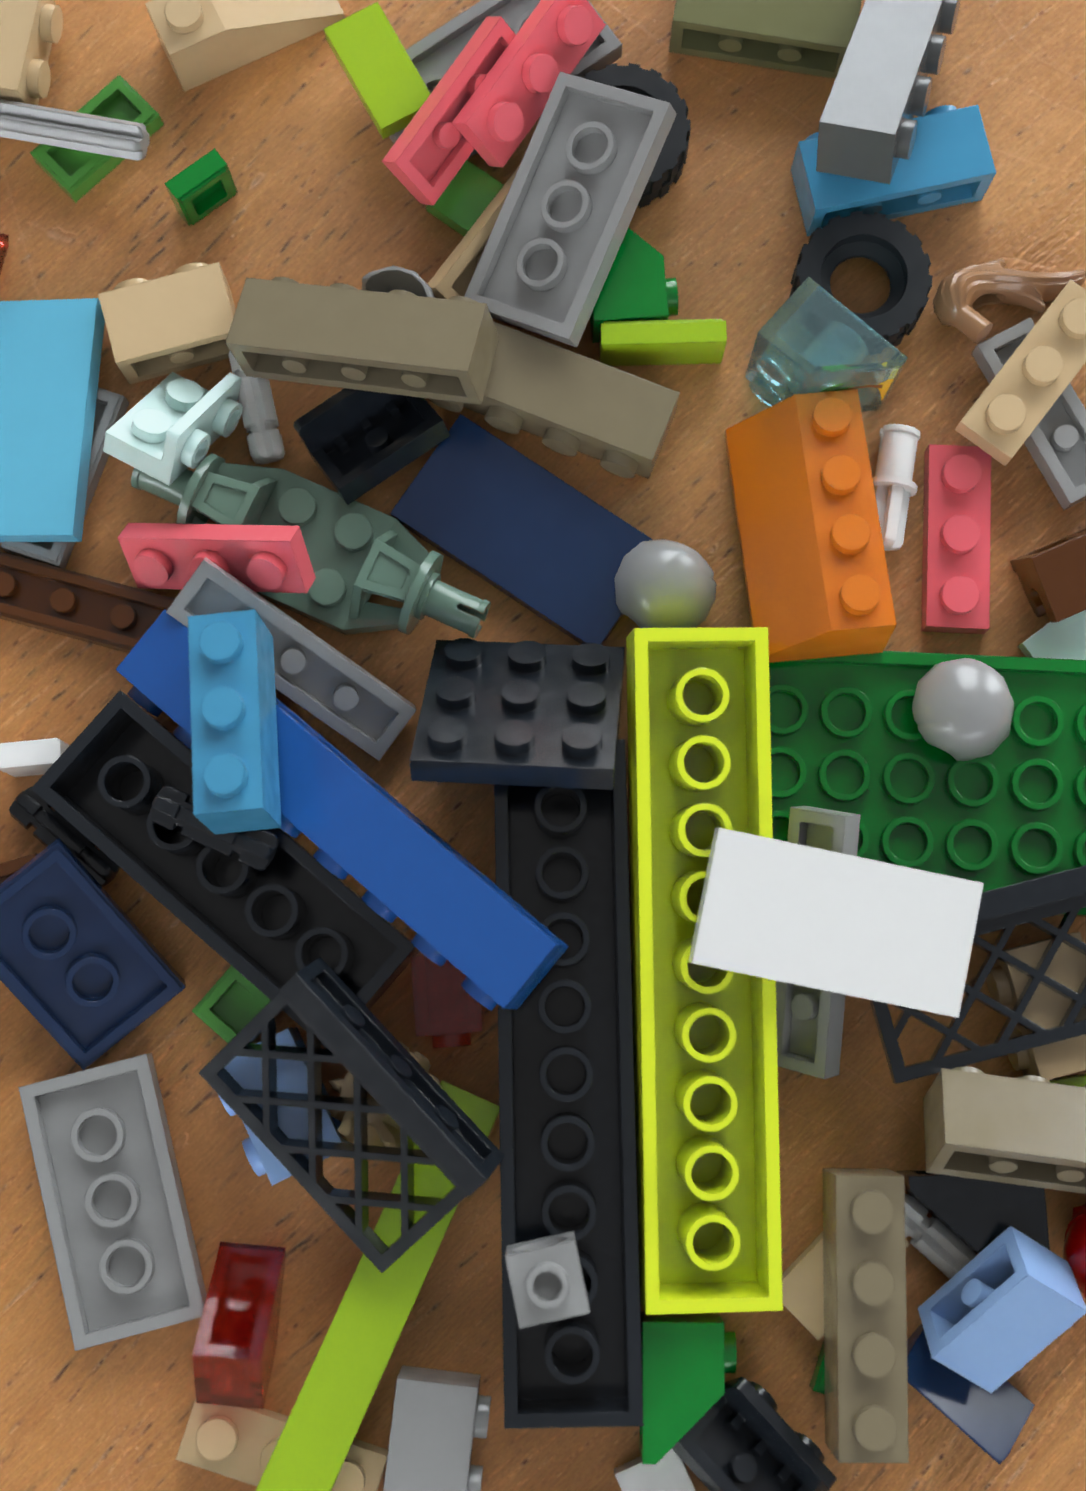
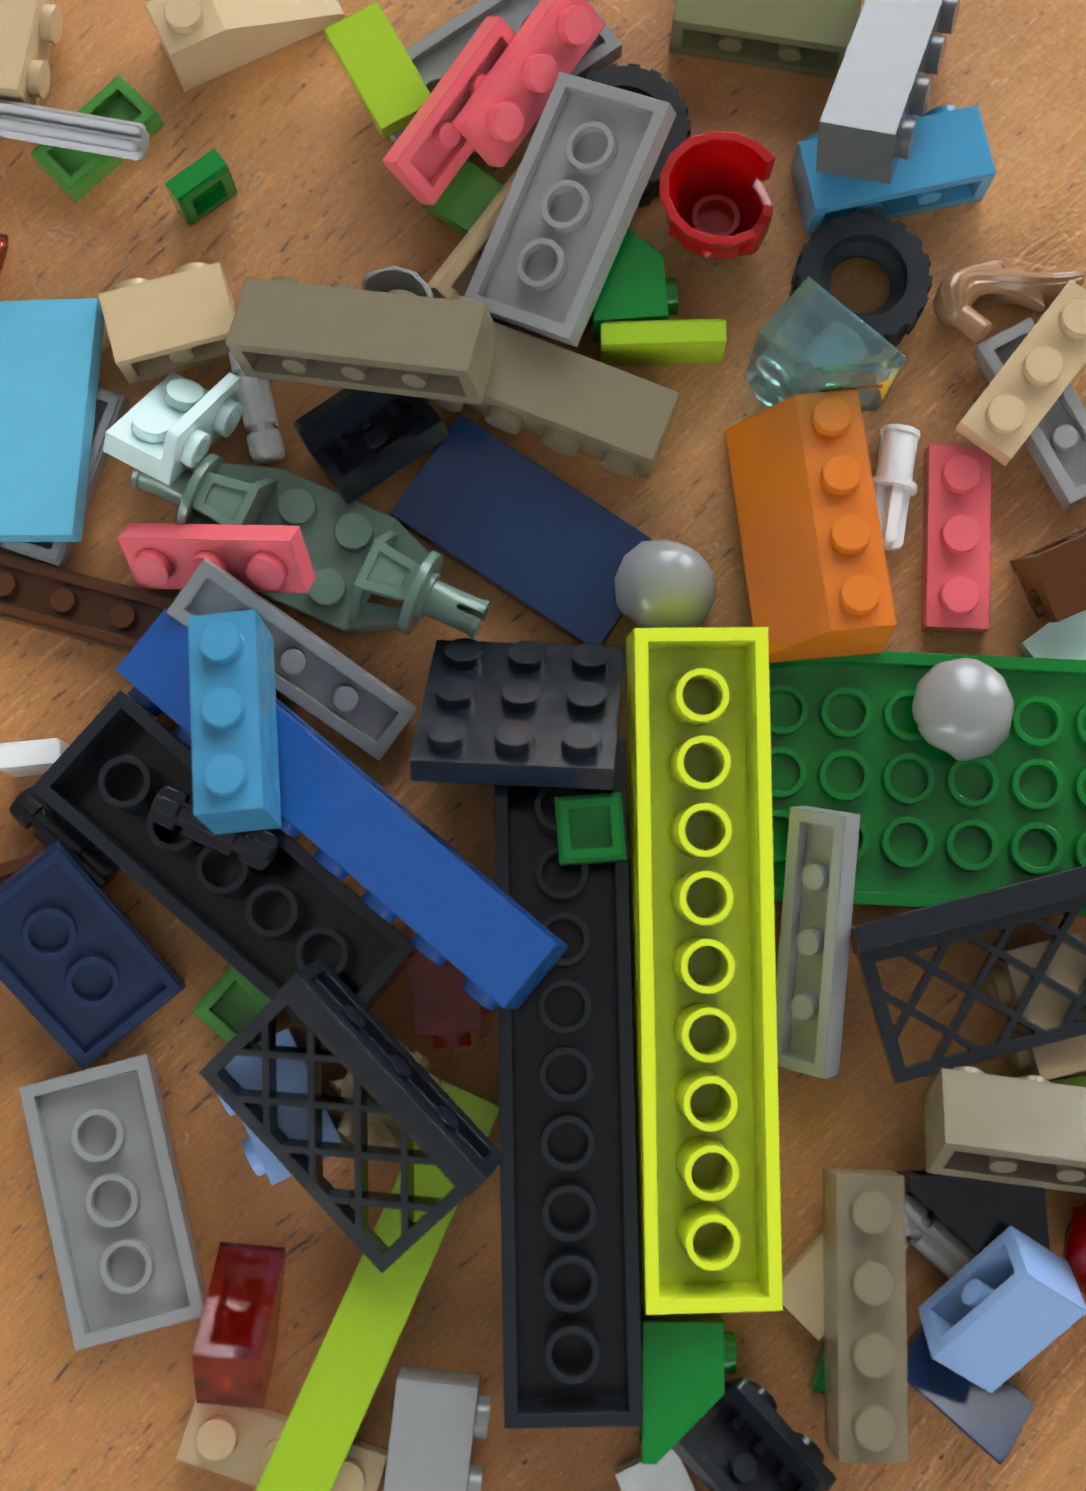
(546, 1279): light grey brick -> none
(590, 829): none -> green tile
(714, 194): none -> red helmet
(836, 922): white tile -> none

